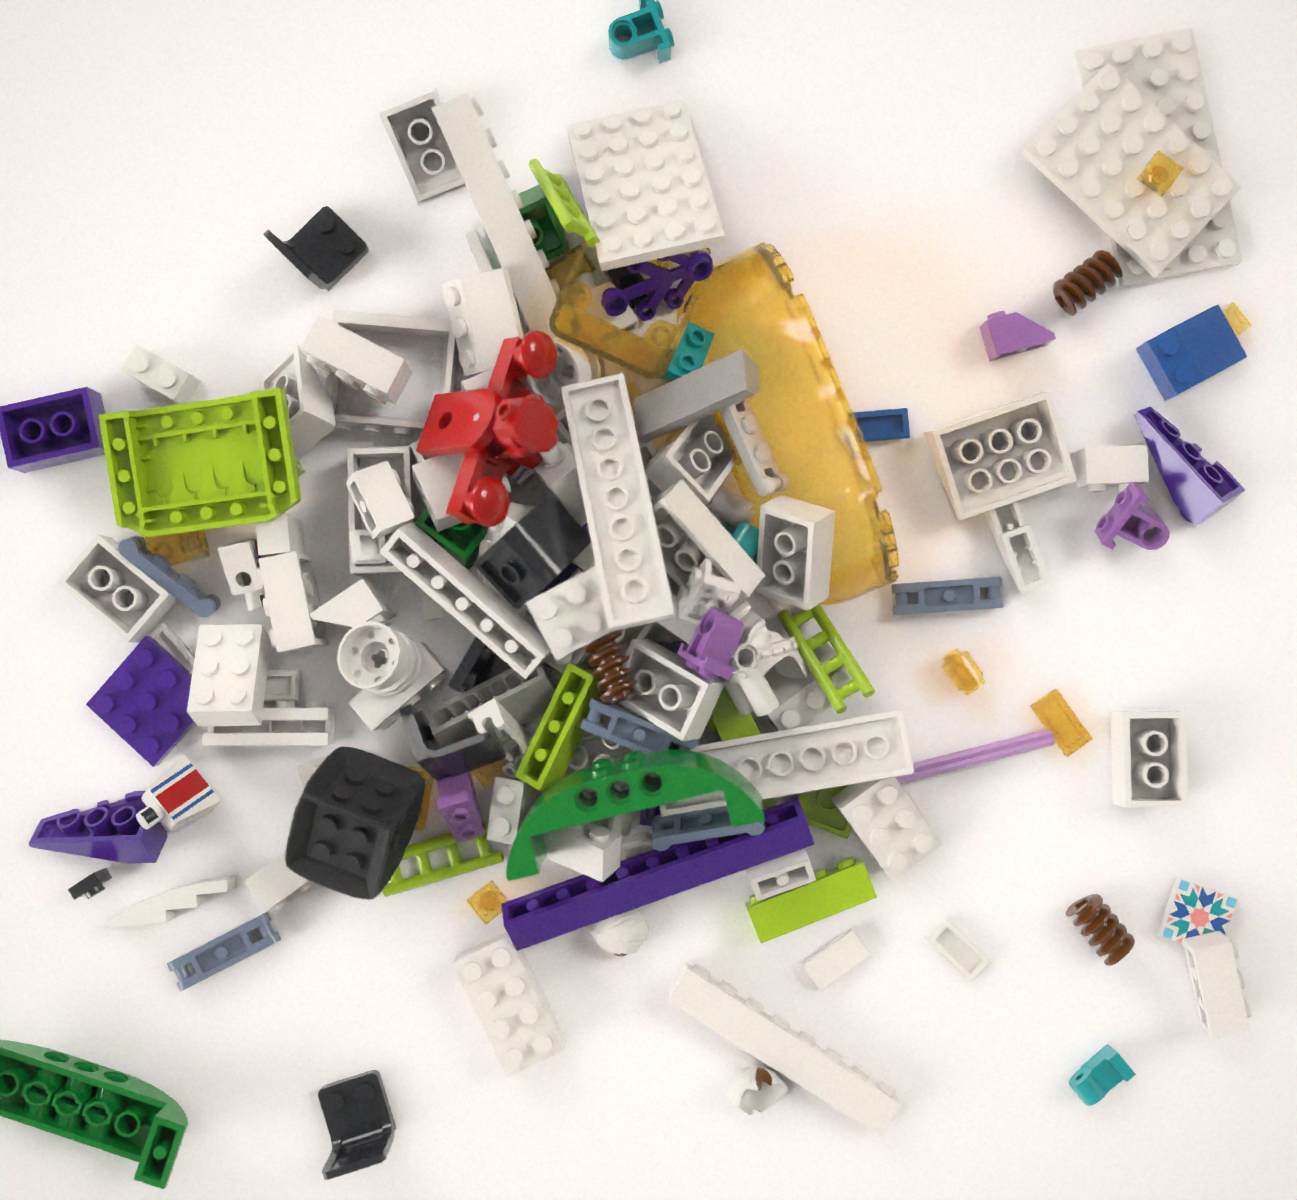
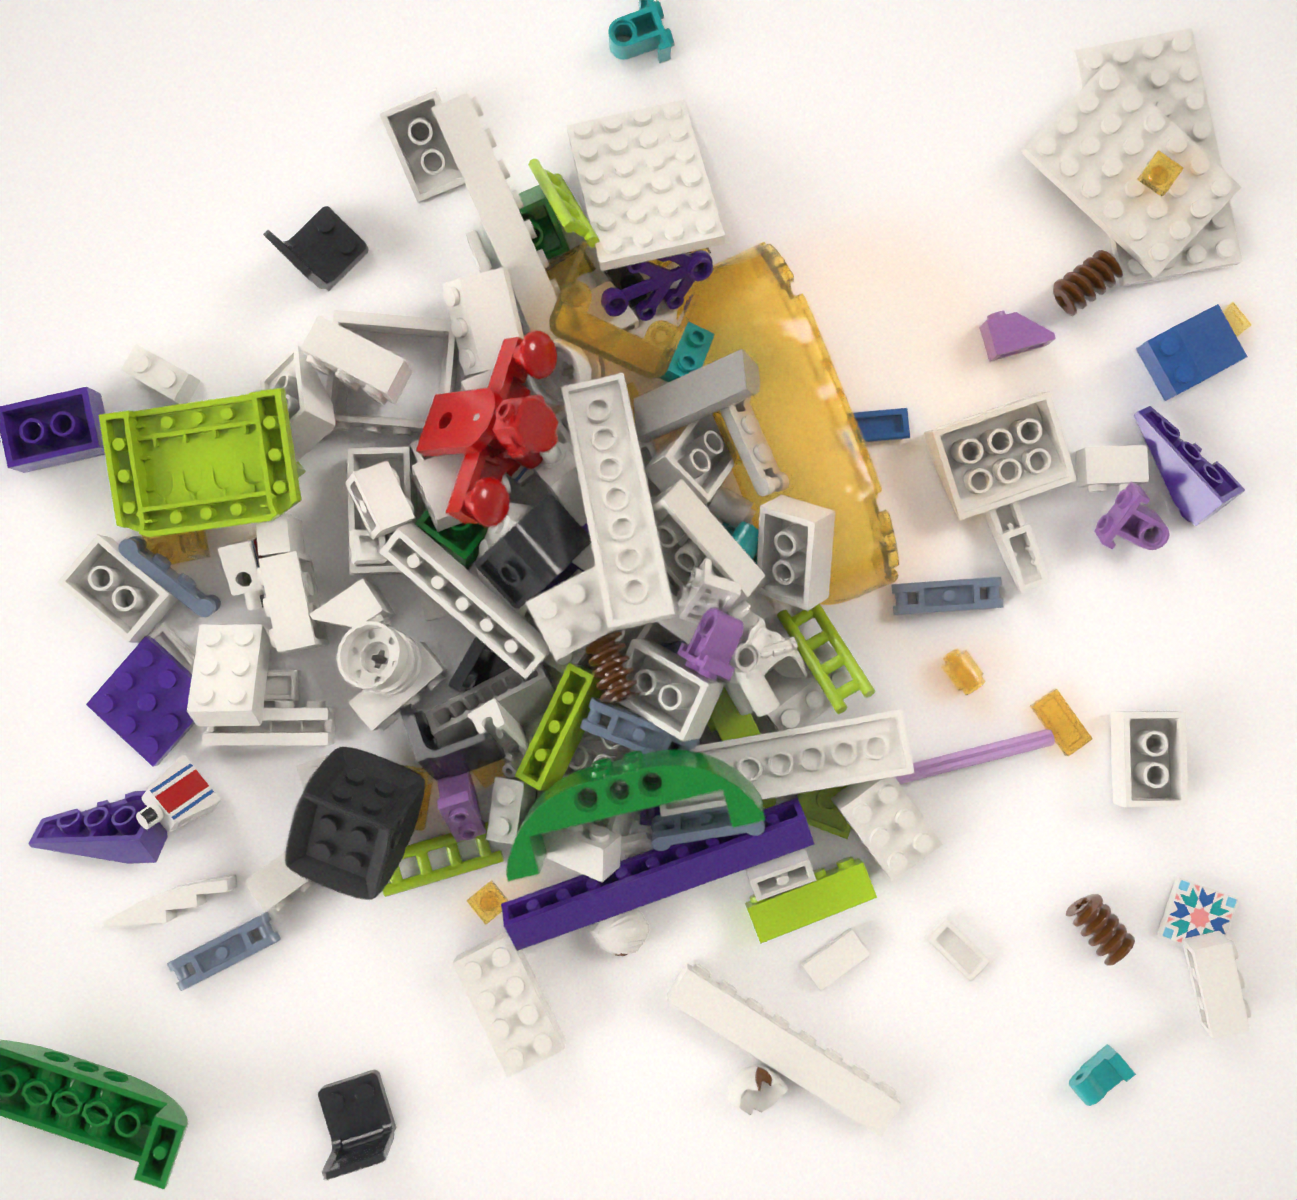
(91, 885): black plate -> none

